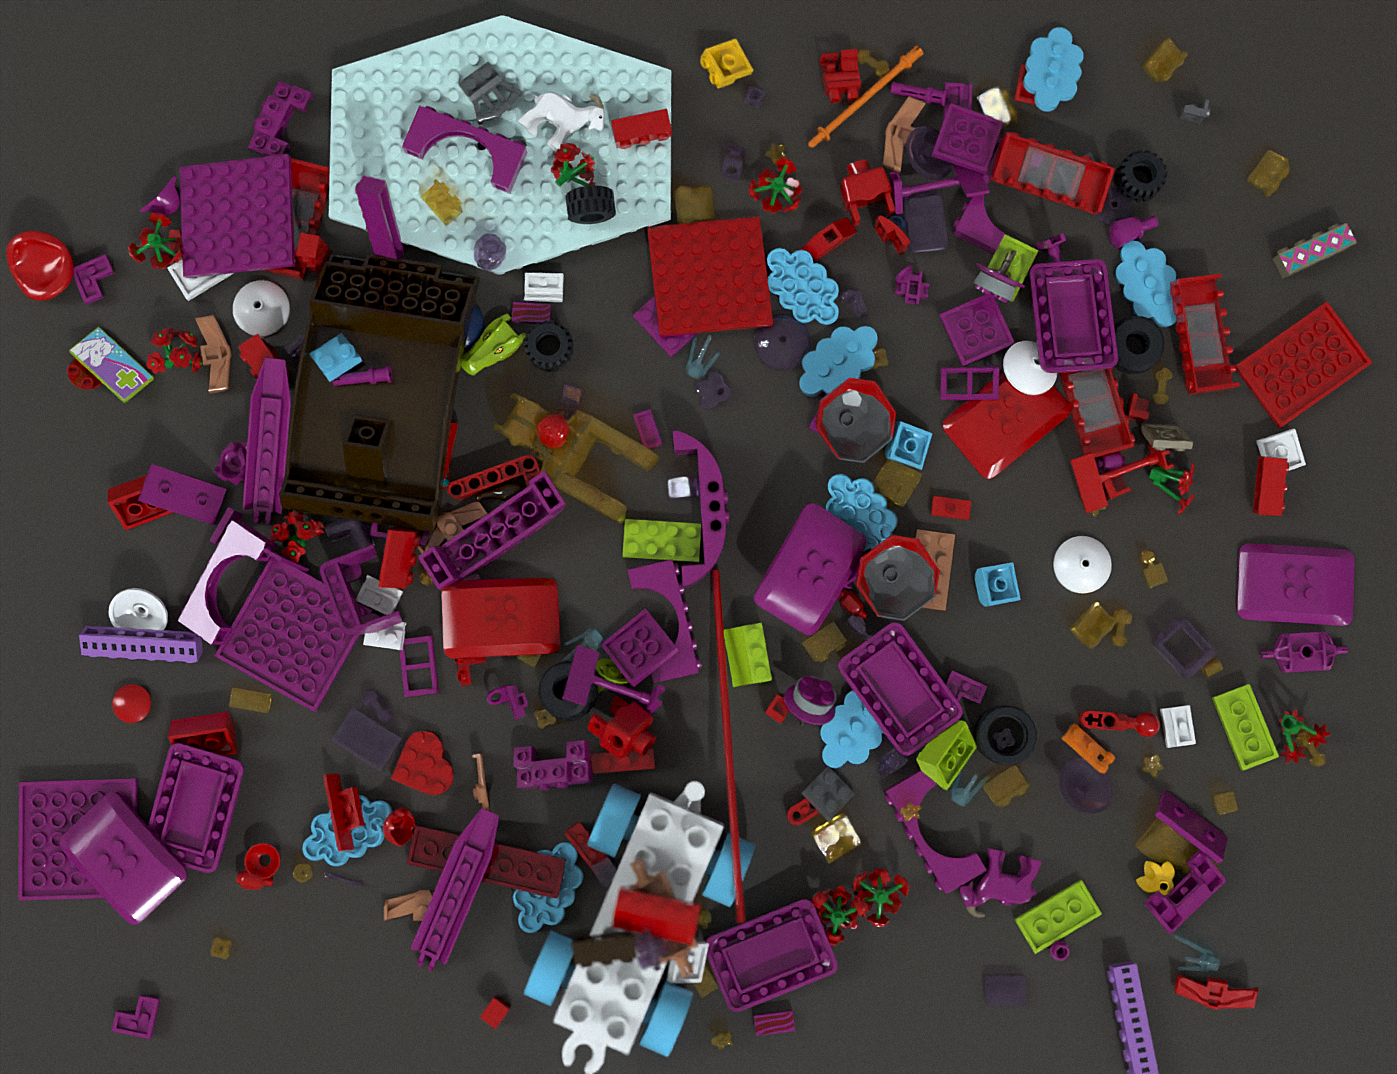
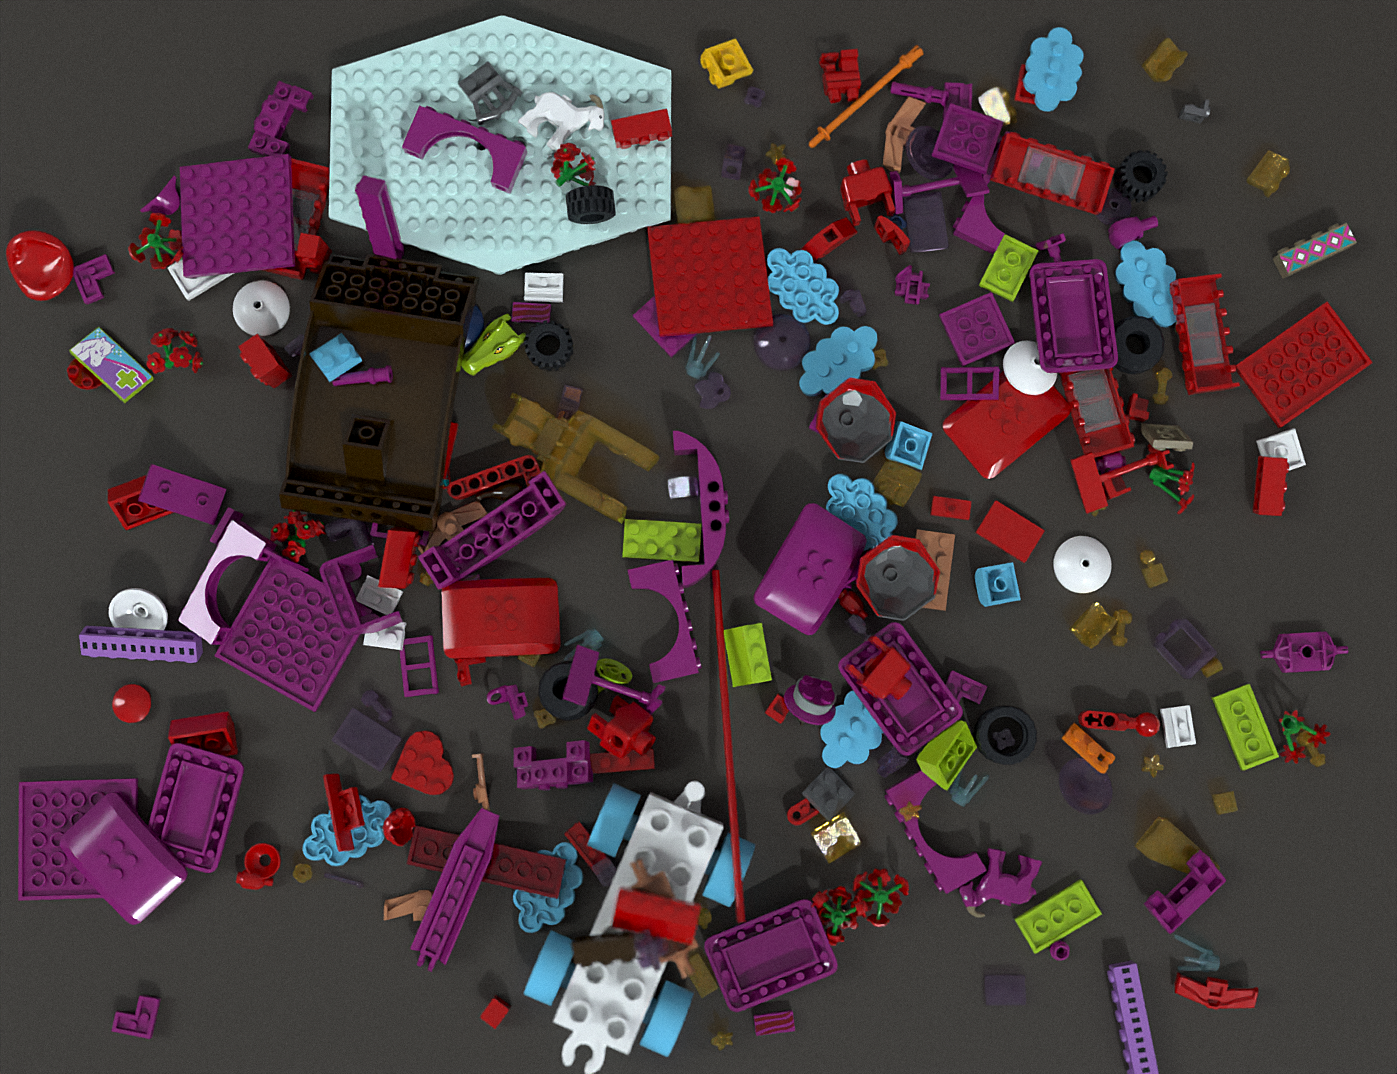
(215, 353): nougat plate -> none
(215, 950): clear yellow plate -> none
(232, 463): magenta hair -> none
(250, 700): clear yellow plate -> none
(267, 440): magenta hinge -> none
(442, 203): clear yellow bracket -> none
(489, 252): clear purple hair -> none
(553, 431): red hair -> none
(639, 647): magenta plate -> none
(647, 429): magenta tile -> none
(697, 960): white plate -> none
(824, 642): clear yellow bracket -> none
(881, 67): clear yellow bar -> none
(883, 673): none -> red piece
(997, 281): piece -> none
(1006, 786): clear yellow bracket -> none
(1009, 531): none -> red tile
(1155, 876): yellow plate -> none
(1191, 826): magenta plate -> none
(1295, 584): magenta wedge -> none

